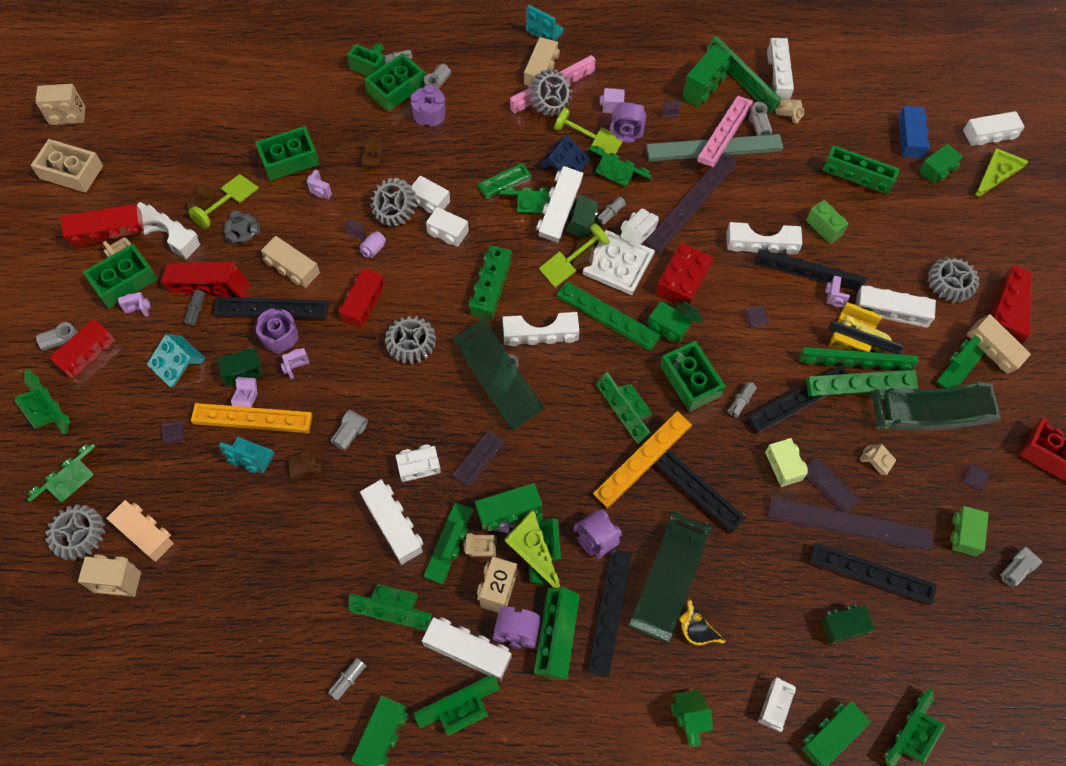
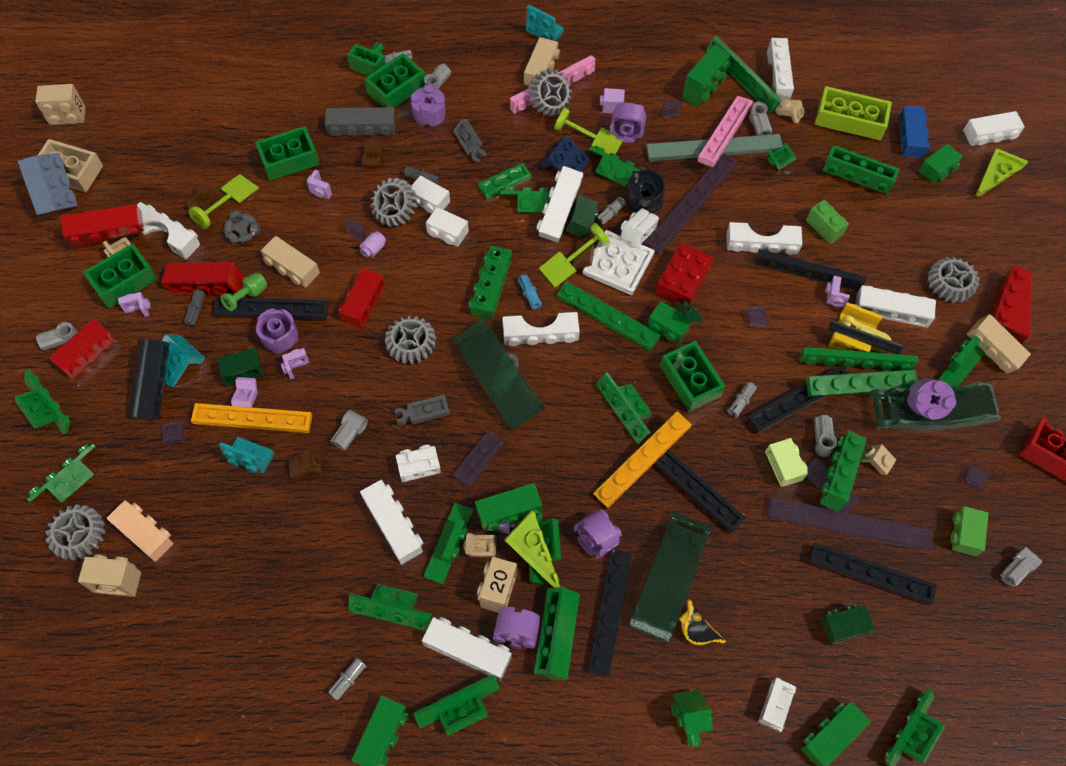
(47, 183): none -> sand blue piece
(148, 379): none -> black brick
(251, 285): none -> bright green piece
(360, 121): none -> dark grey brick
(414, 174): none -> dark grey axle
(423, 410): none -> dark grey plate
(469, 139): none -> dark grey plate
(529, 291): none -> dark azure axle
(646, 191): none -> black wheel
(781, 157): none -> green bracket
(824, 434): none -> light grey piece
(842, 471): none -> green brick
(853, 113): none -> lime brick
(934, 408): none -> medium lavender brick

